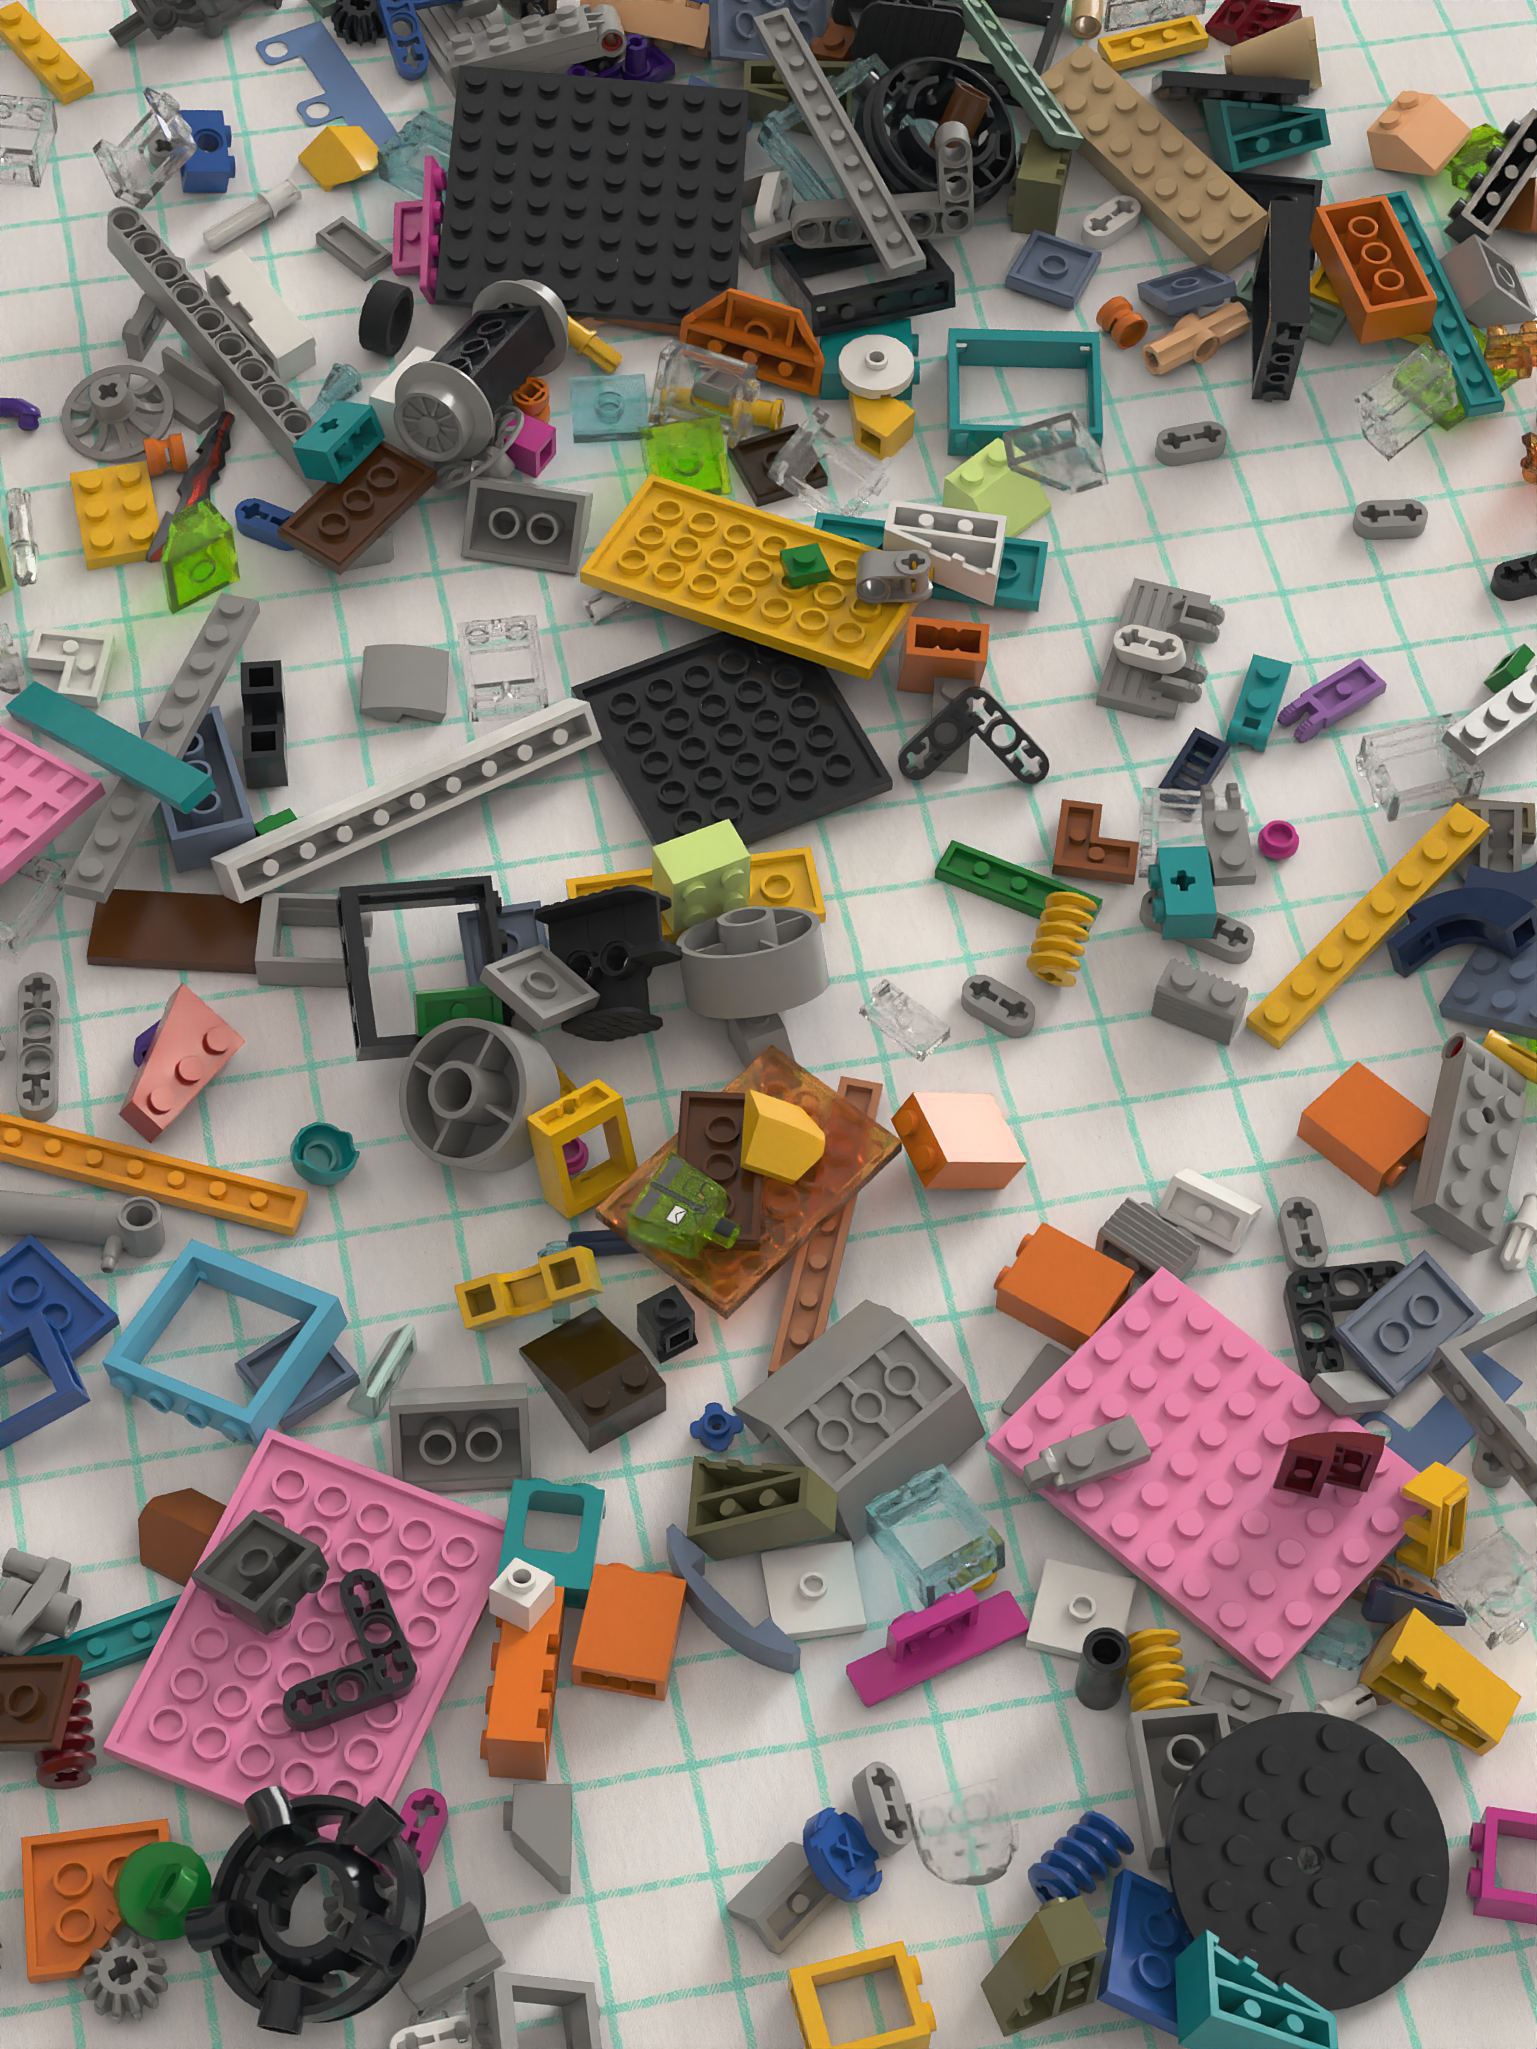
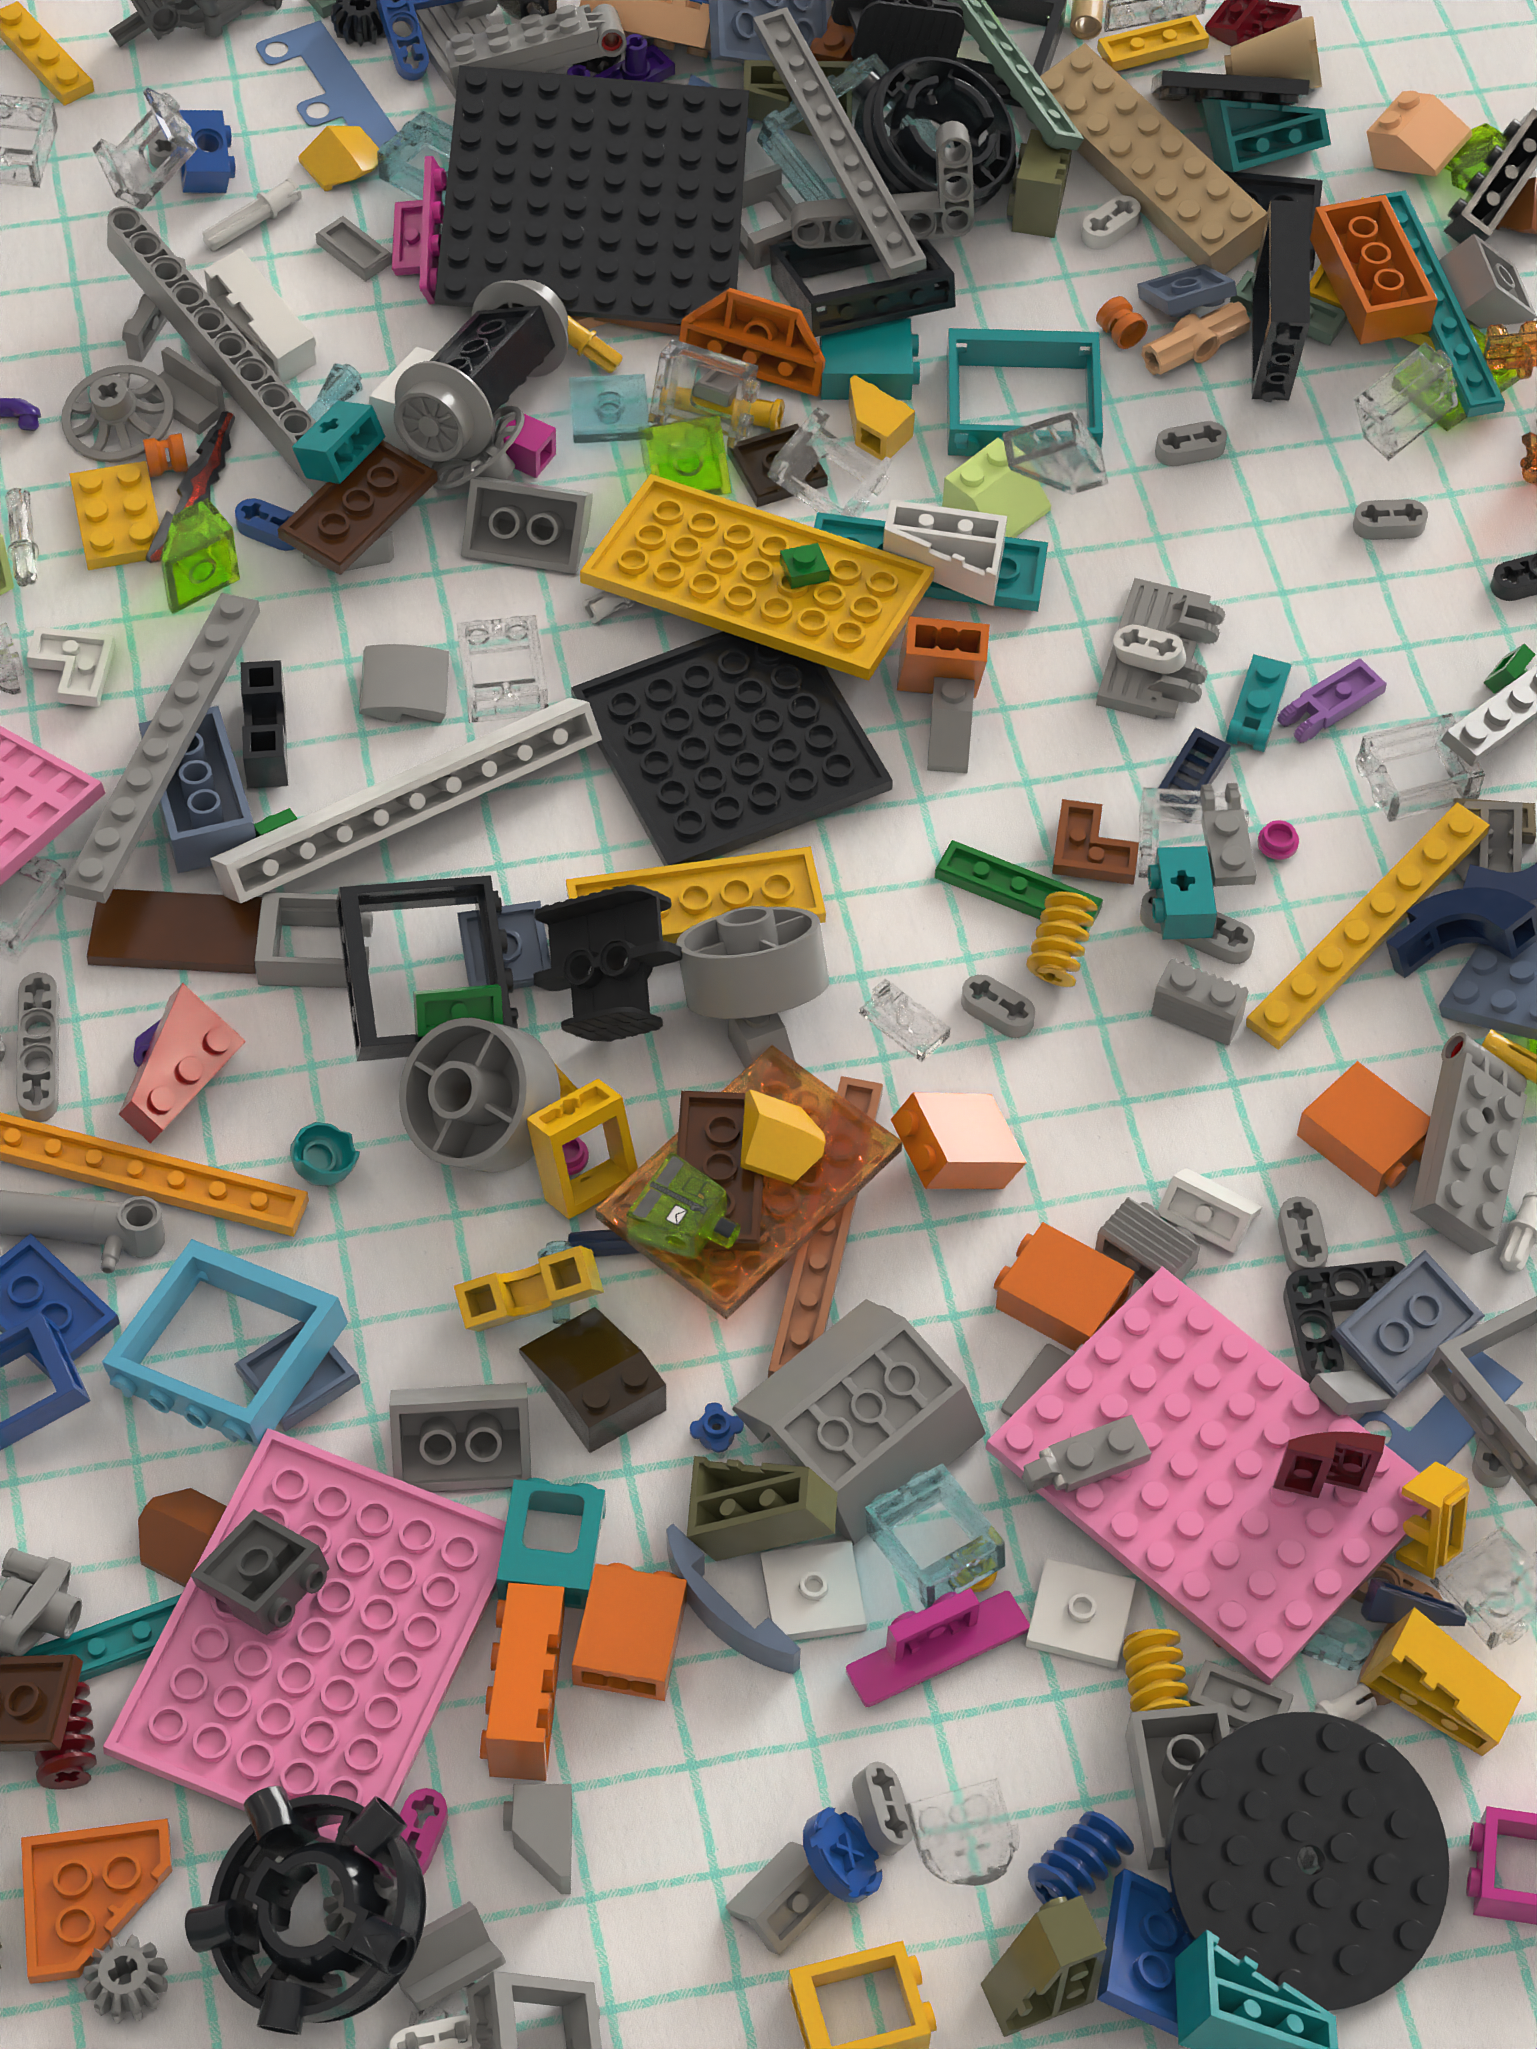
(111, 747): teal tile -> none
(159, 1887): green tile -> none
(368, 1672): black beam -> none
(384, 1372): light aqua slope -> none
(386, 317): black tyre -> none
(521, 1594): white plate -> none
(533, 399): orange wheel -> none
(539, 989): light grey tile -> none
(666, 1324): black window -> none
(702, 874): yellowish green brick -> none
(773, 199): white beam -> none
(876, 366): white plate -> none
(890, 575): light grey piece -> none
(965, 106): reddish brown pin -> none
(967, 726): black beam -> none
(1053, 269): sand blue plate -> none
(1102, 1668): black pin -> none

